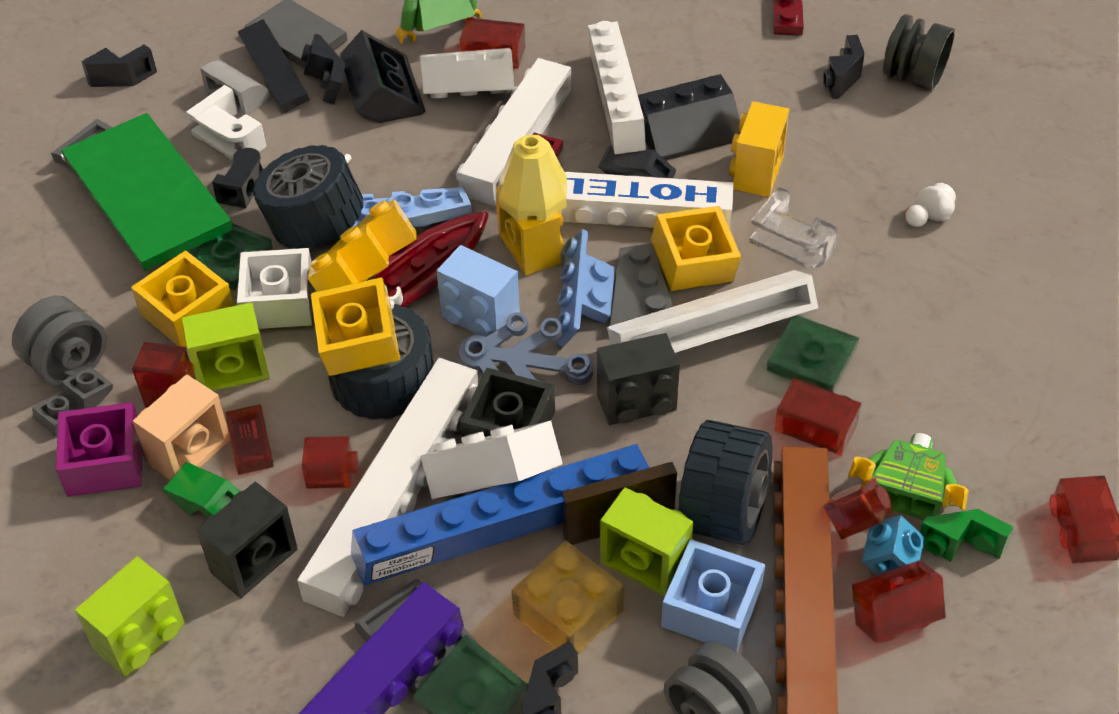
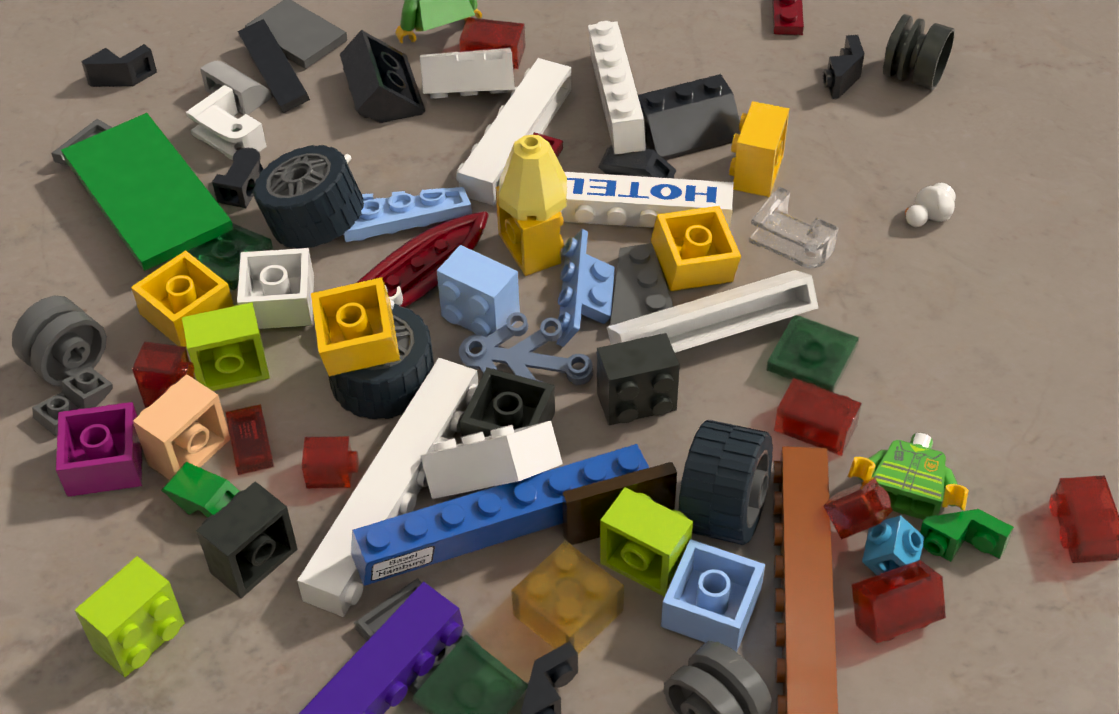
(325, 65): black slope -> none
(363, 248): yellow brick -> none

